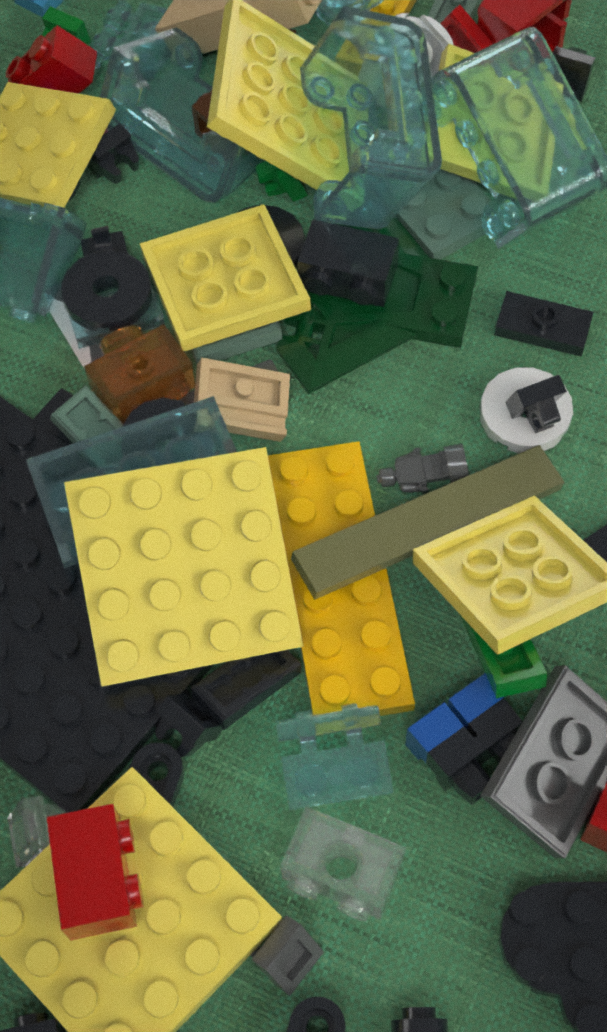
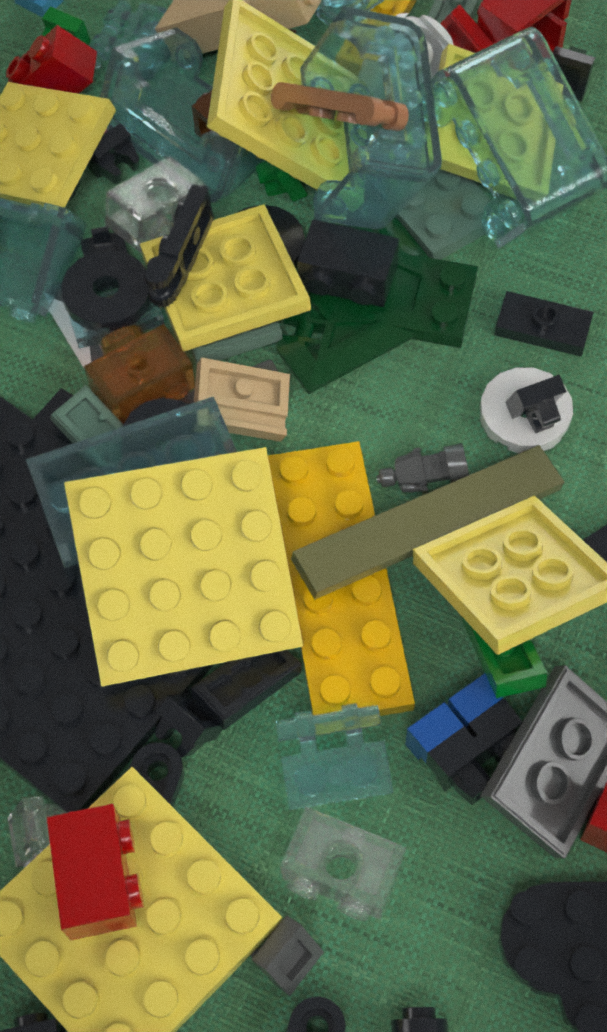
(147, 202): none -> clear brick
(180, 248): none -> black hinge
(350, 107): none -> nougat plate

